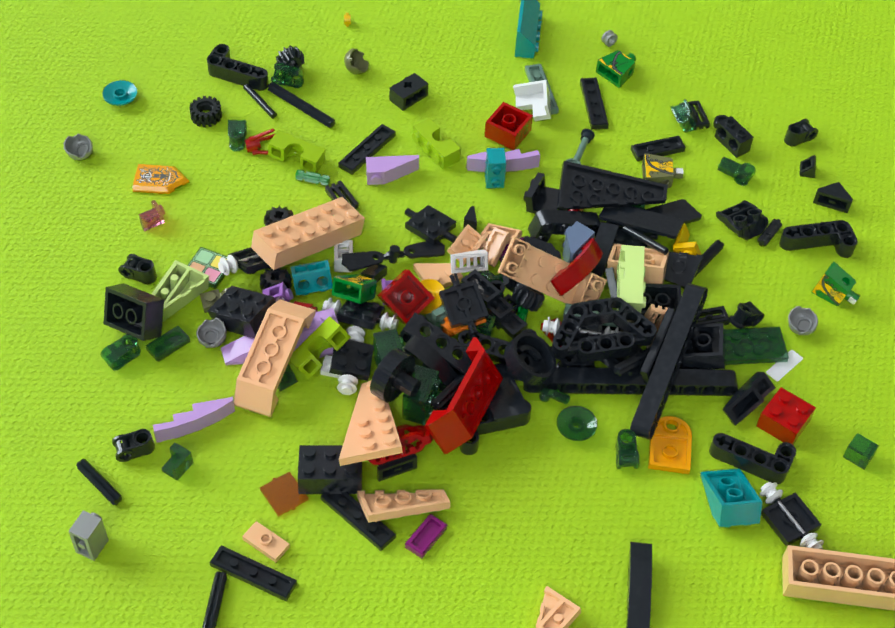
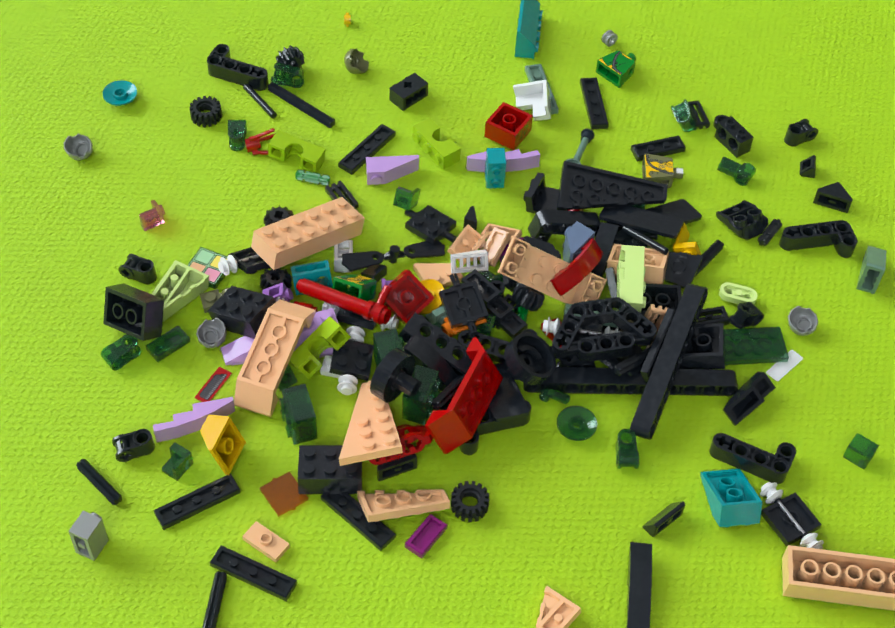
(157, 179): light orange tile -> none
(196, 501): none -> black tile
(213, 385): none -> sticker
(222, 441): none -> yellow slope
(298, 414): none -> clear green brick
(368, 309): none -> red cylinder
(406, 198): none -> clear green panel
(469, 490): none -> black tyre
(664, 518): none -> slope
(671, 448): light orange tile -> none
(737, 293): none -> yellowish green plate
(786, 416): red brick -> none
(836, 286): green torso -> none
(872, 269): none -> sand green slope

